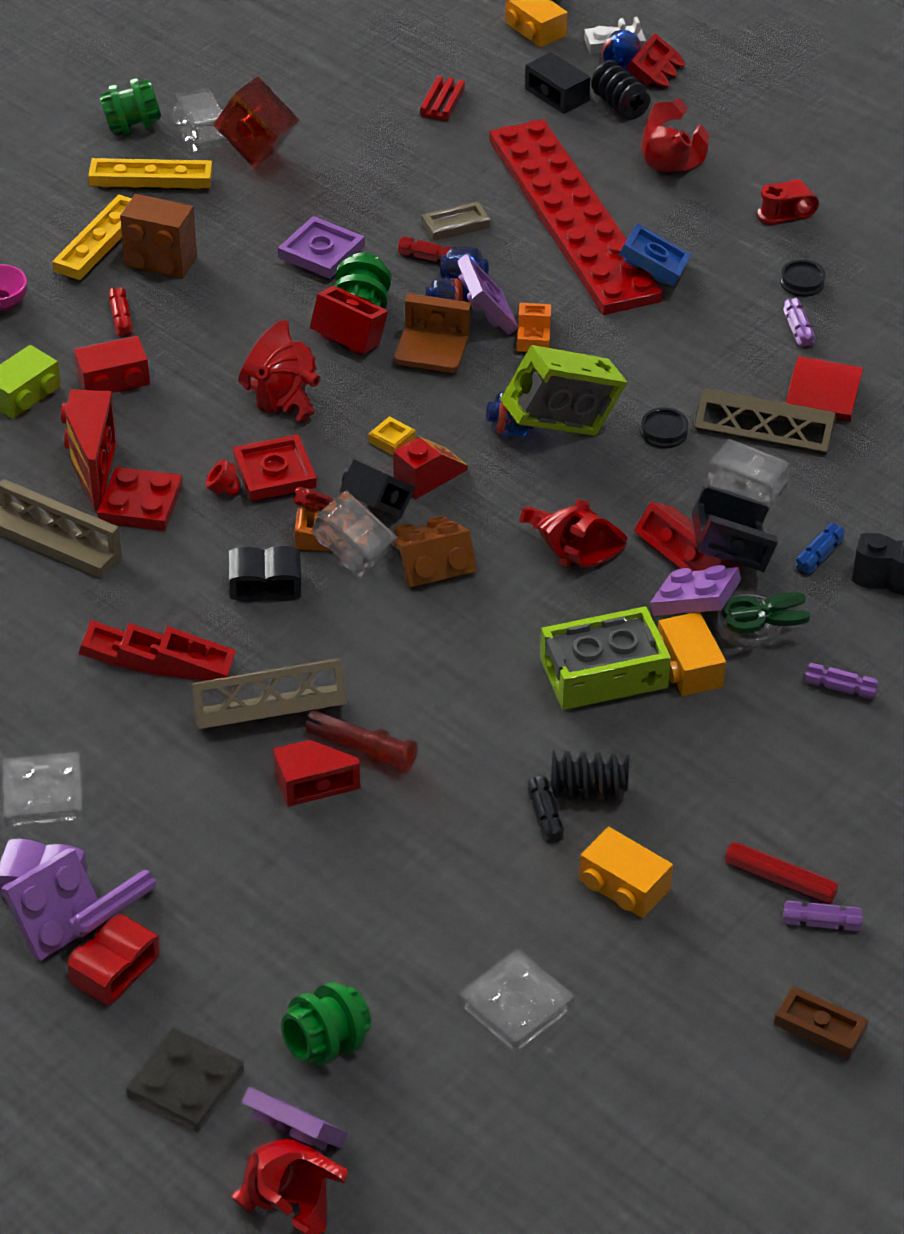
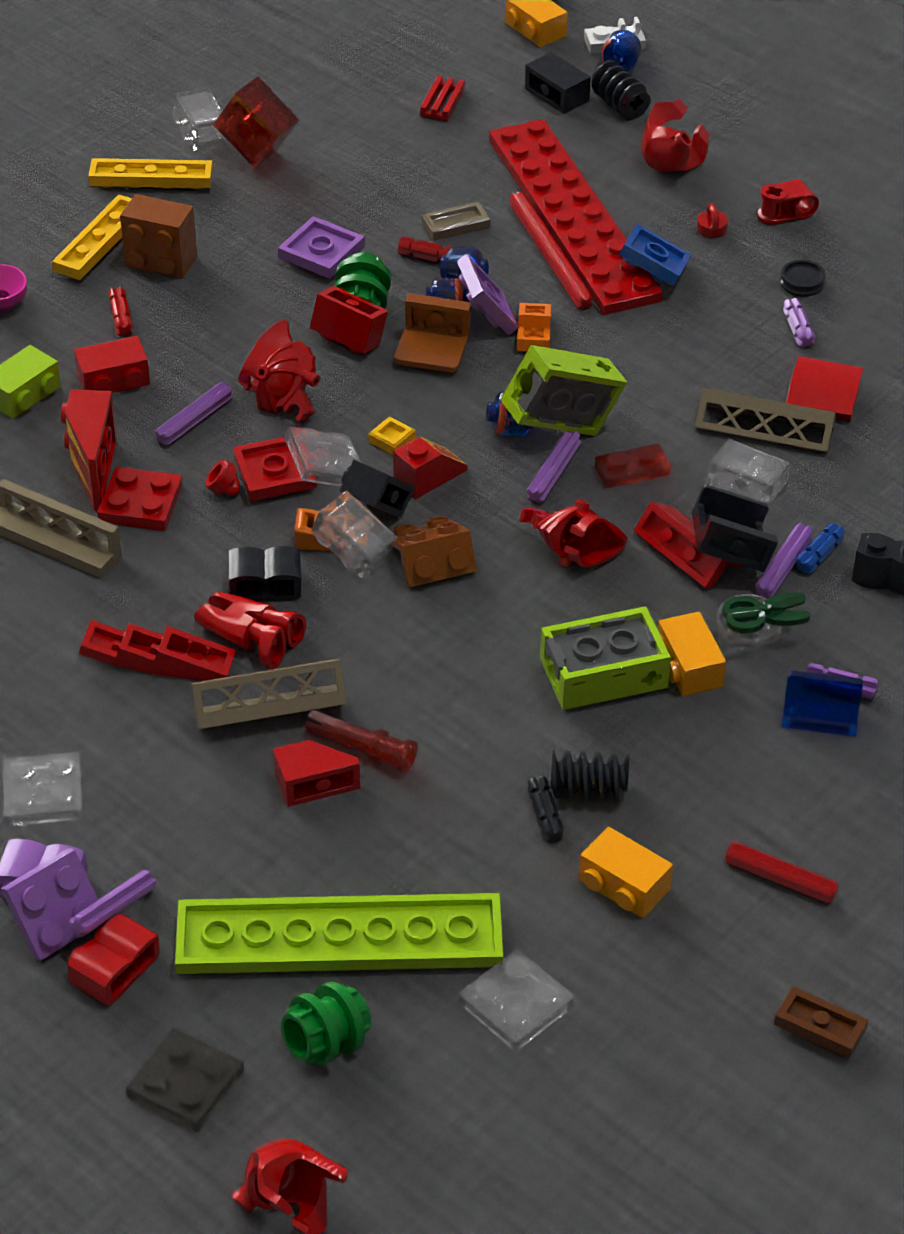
(130, 106): green piece -> none
(193, 413): none -> medium lavender axle
(252, 623): none -> red piece
(283, 1116): medium lavender plate -> none
(311, 499): red axle -> none
(320, 455): none -> clear plate
(338, 933): none -> lime plate
(551, 251): none -> red axle
(553, 466): none -> medium lavender axle
(632, 465): none -> clear red plate
(655, 62): red plate -> none
(664, 427): black piece -> none
(695, 590): medium lavender plate -> none
(712, 222): none -> red tile
(783, 561): none -> medium lavender axle
(822, 703): none -> clear blue panel
(822, 915): medium lavender axle -> none

